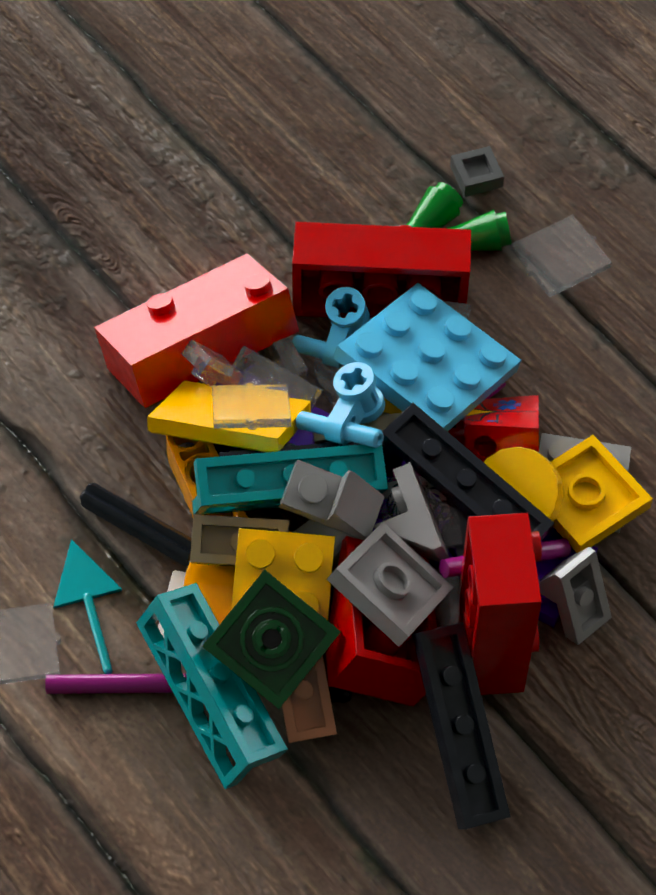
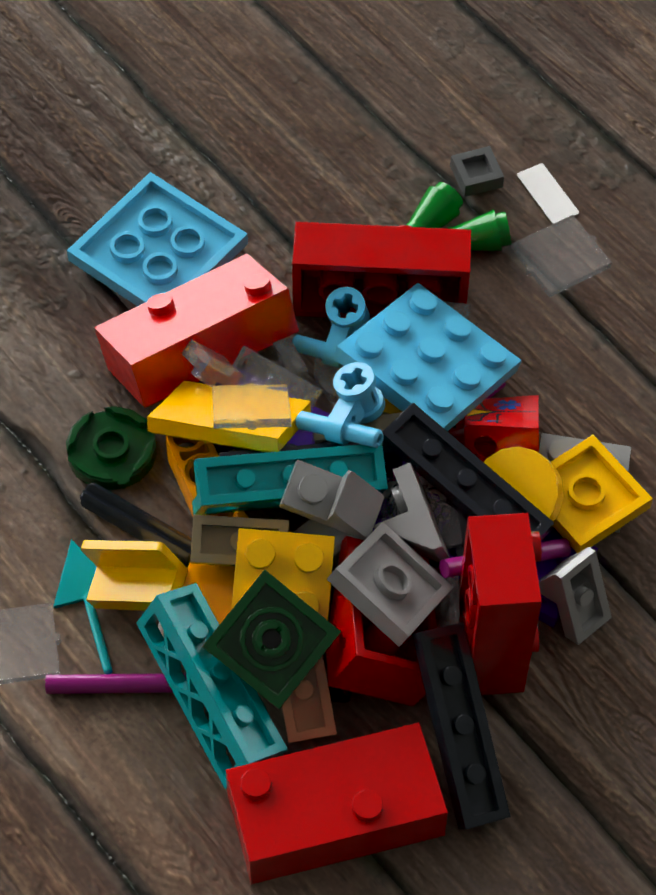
(111, 448): none -> dark green tile
(131, 573): none -> yellow panel
(155, 242): none -> medium azure plate
(336, 802): none -> red brick
(547, 193): none -> white sticker

